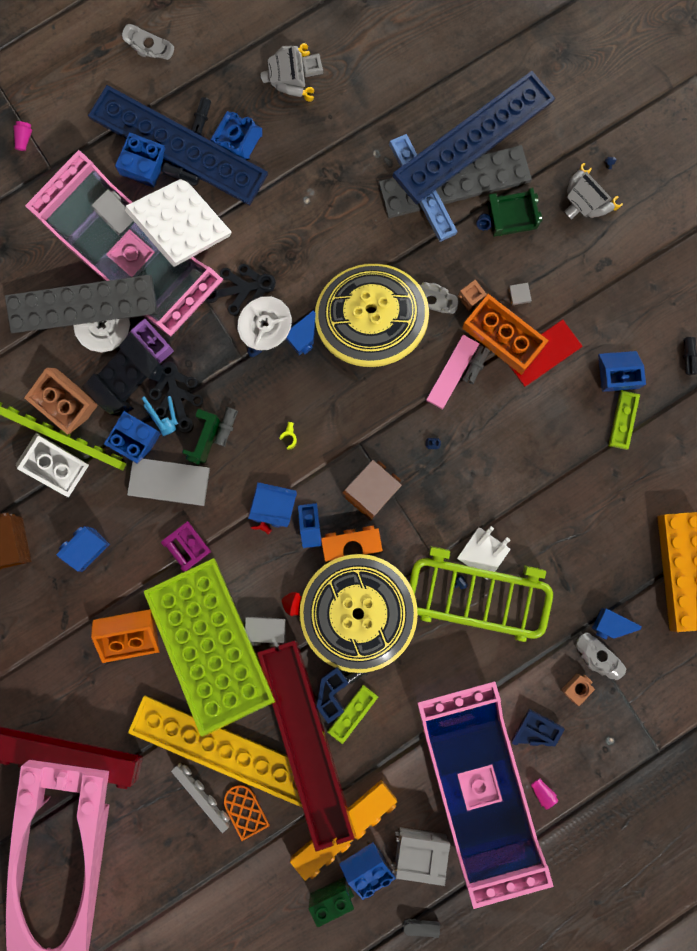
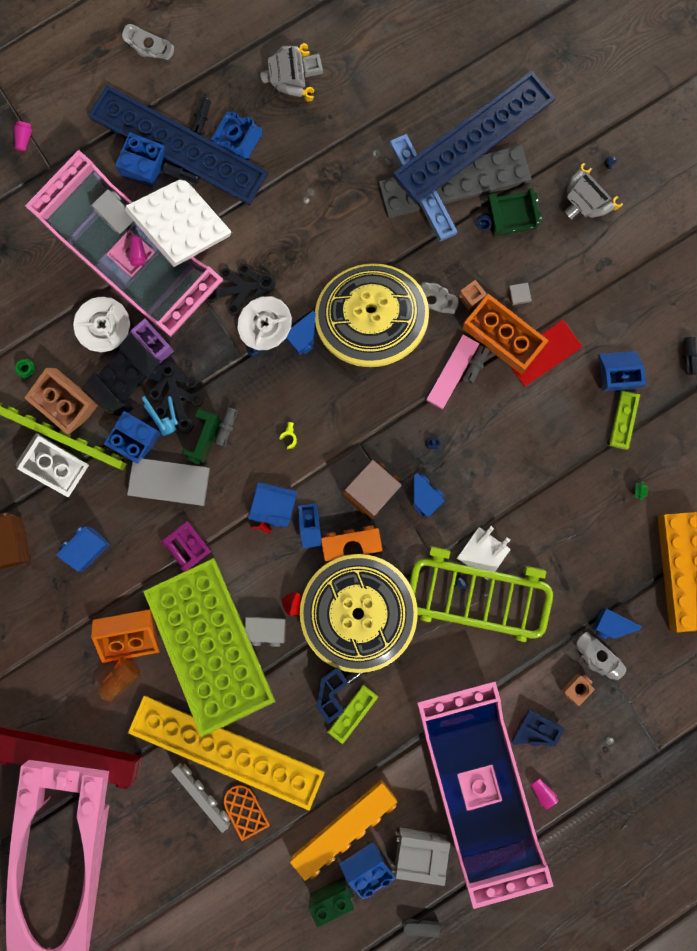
(21, 364): none -> green plate
(81, 304): dark grey plate -> none
(118, 679): none -> clear orange plant
(137, 253): none -> dark pink cone
(307, 746): dark red piece -> none
(424, 497): none -> blue slope
(641, 490): none -> green plate

